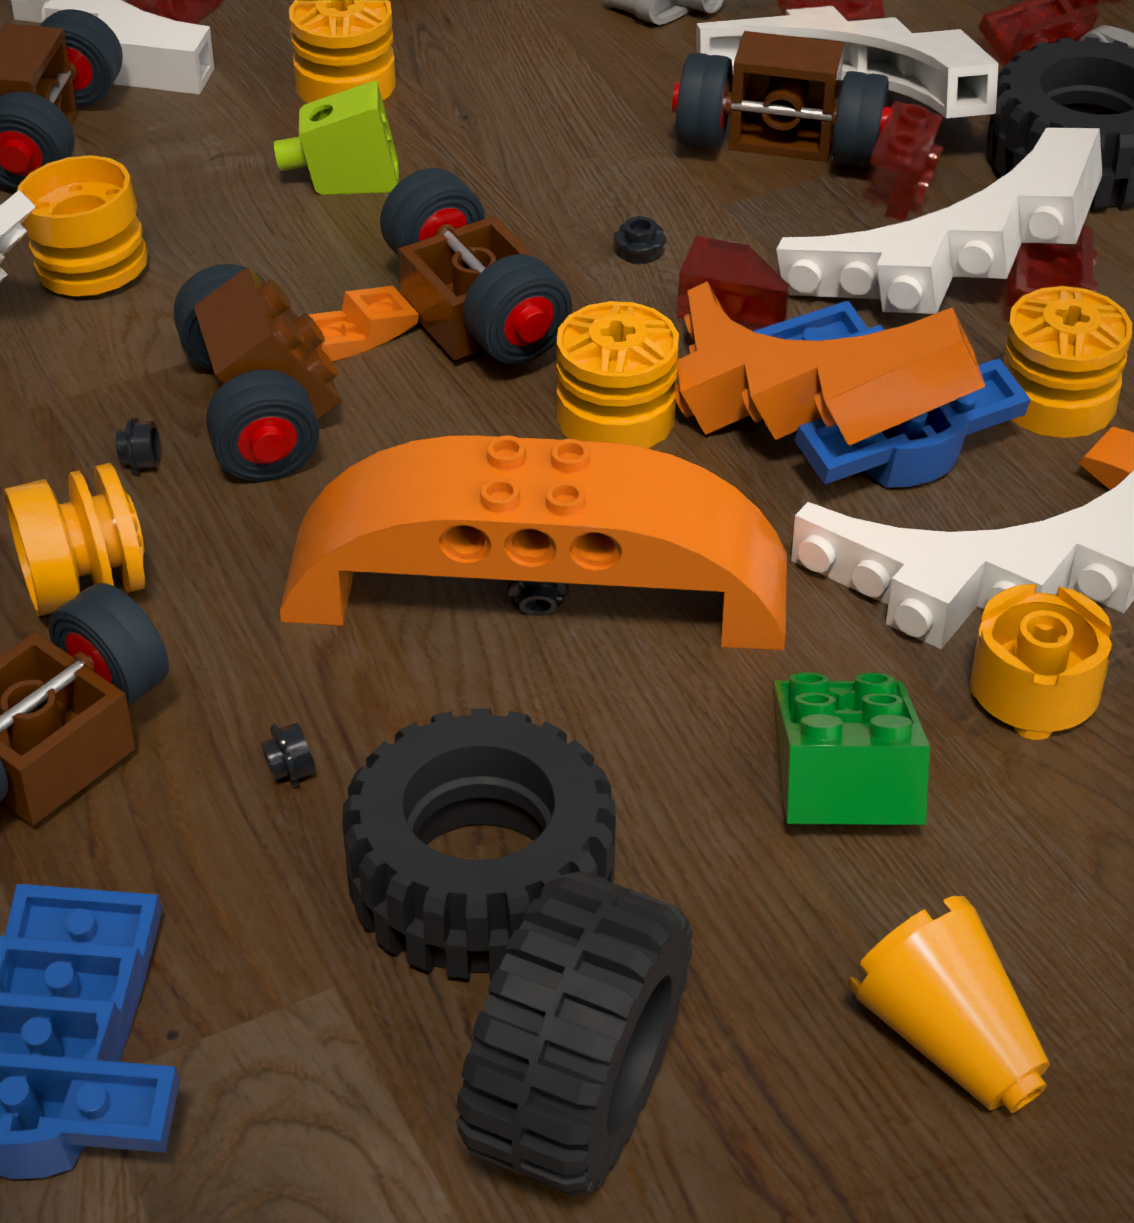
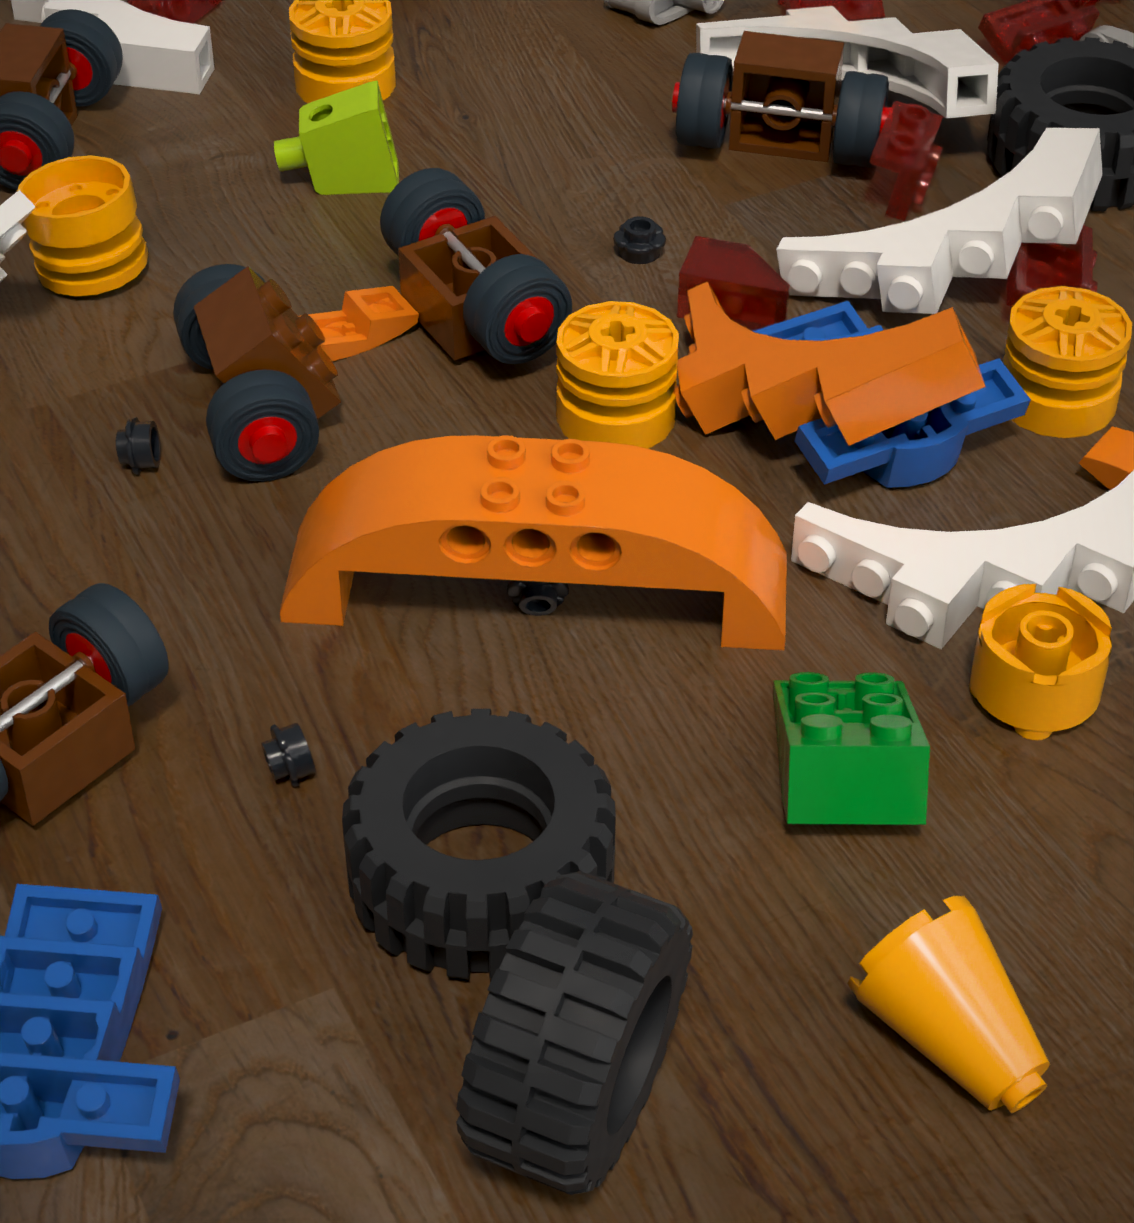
(75, 537): light orange wheel -> none

